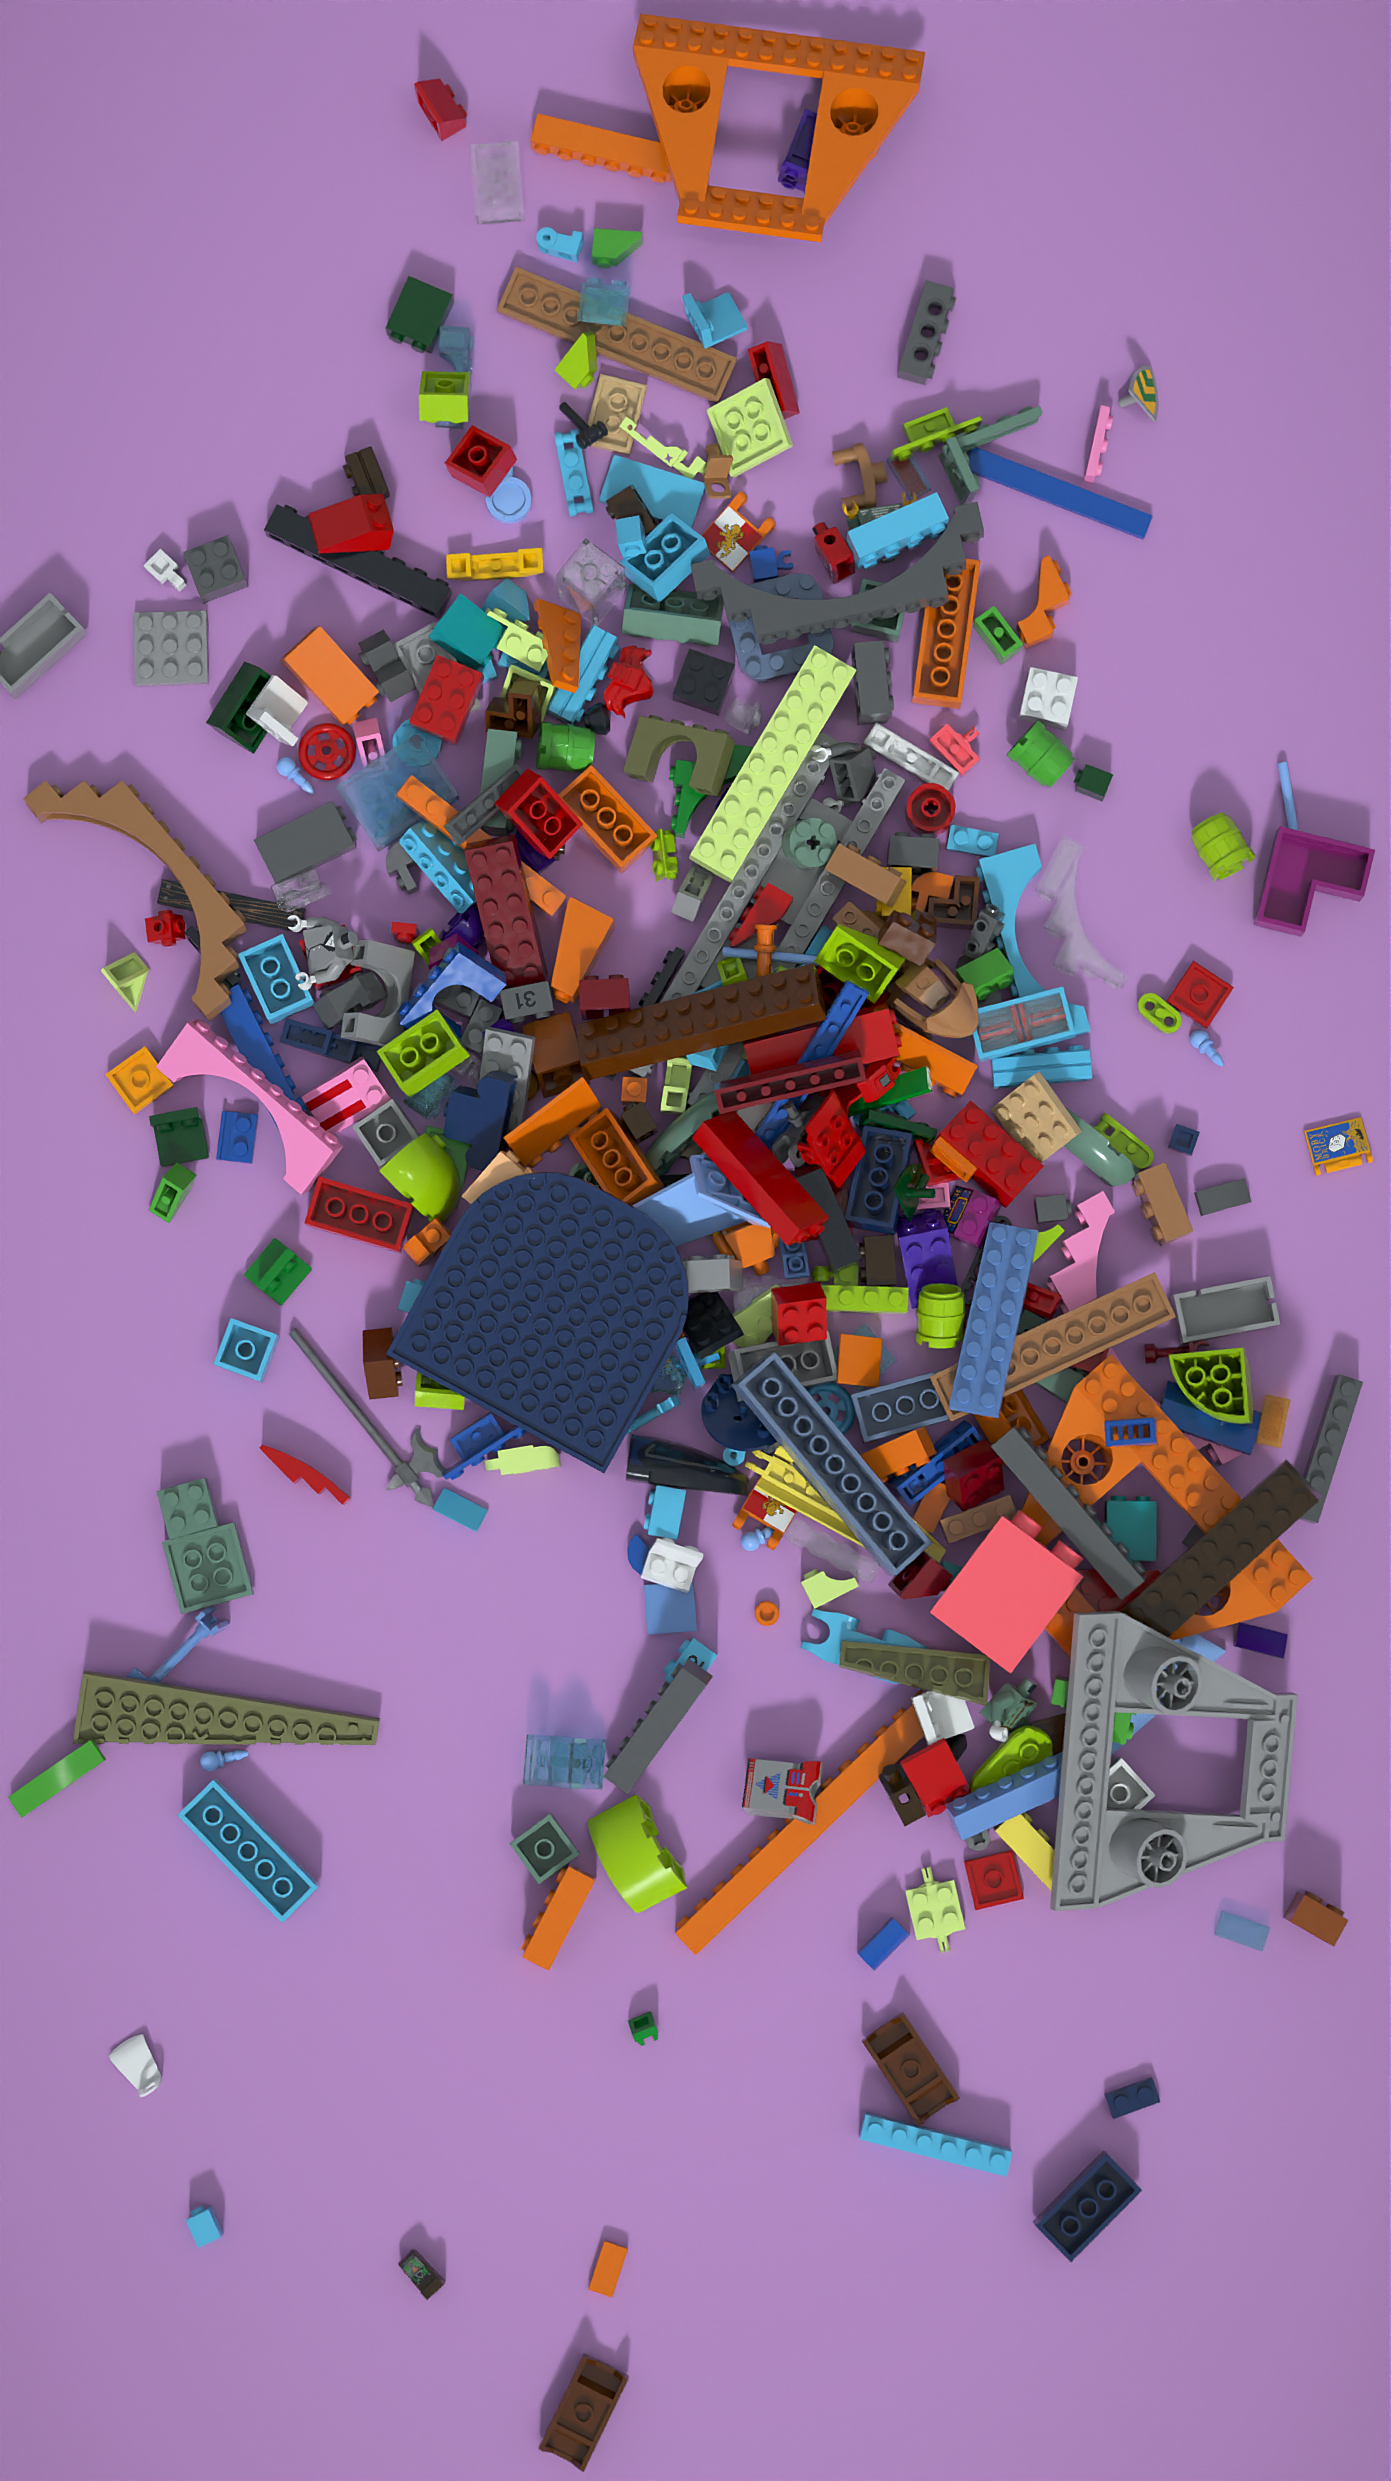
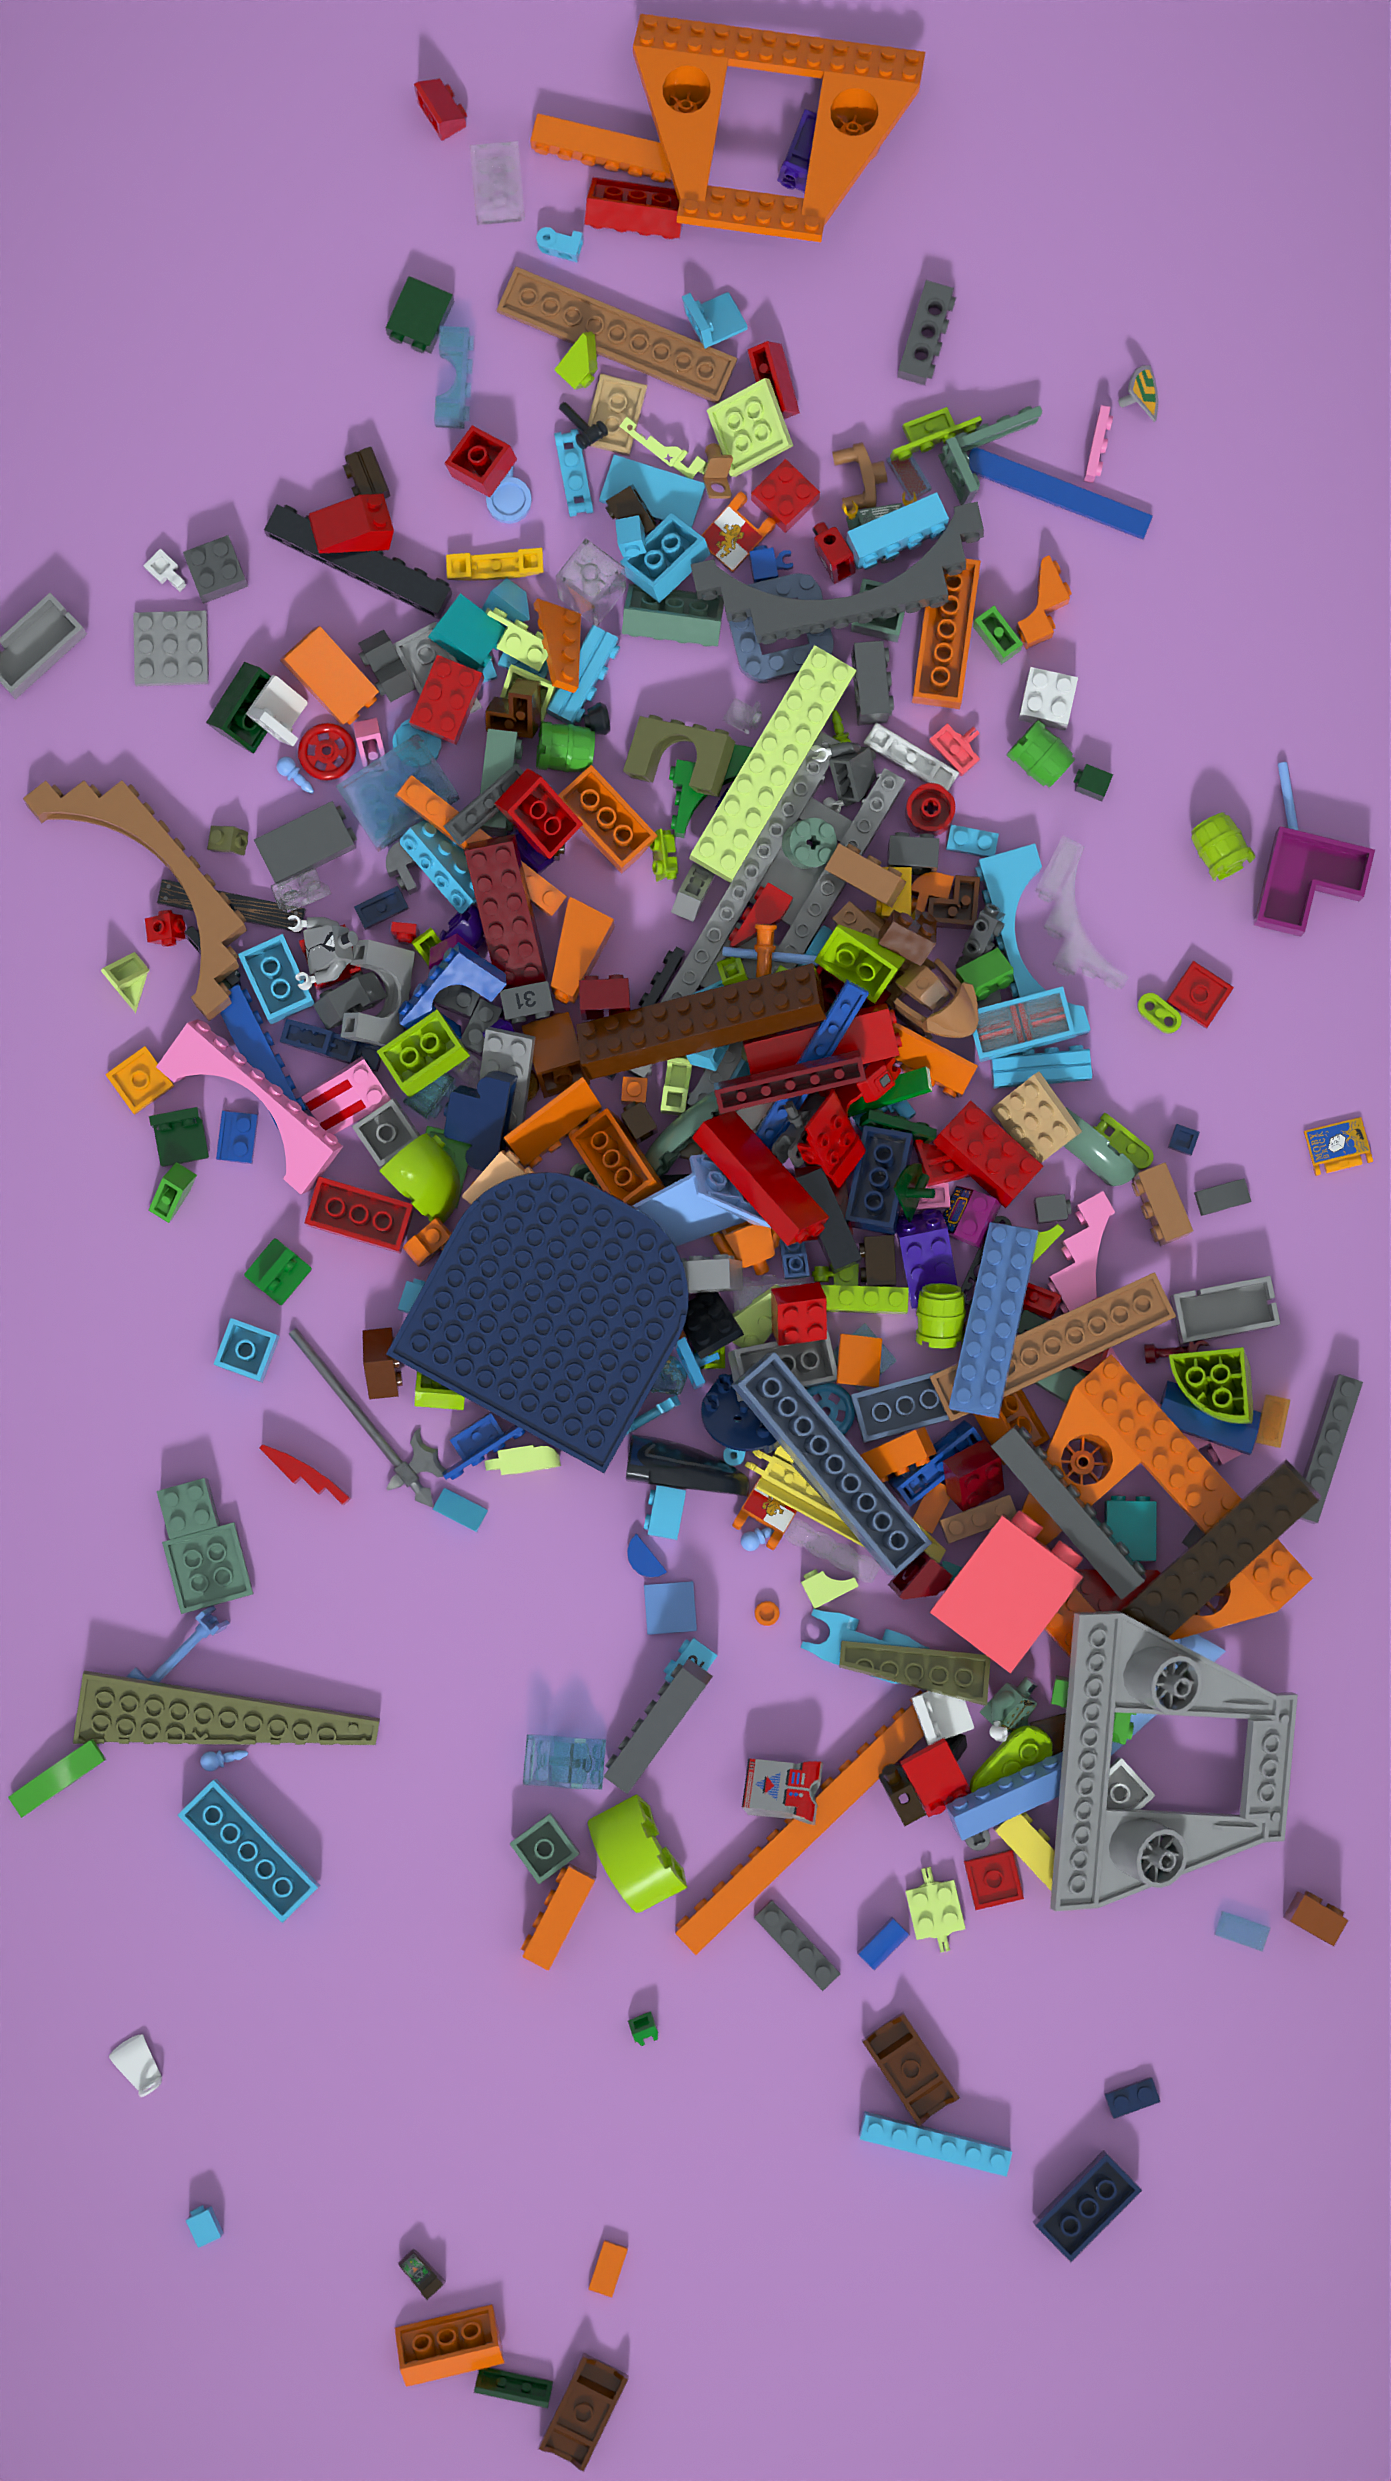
(227, 839): none -> olive bracket
(381, 907): none -> dark blue plate
(444, 396): lime slope -> none
(449, 2345): none -> orange slope
(513, 2387): none -> dark green plate
(604, 302): clear light blue bracket -> none
(613, 246): bright green slope -> none
(628, 680): red piece -> none
(633, 208): none -> red slope
(671, 1564): white bracket -> none
(703, 682): black brick -> none
(785, 495): none -> red brick
(797, 1945): none -> dark grey plate
(840, 736): none -> lime bar
(953, 1159): orange tile -> none
(1141, 1422): blue slope -> none
(1200, 1040): light blue bar -> none
(1260, 1640): dark purple slope -> none

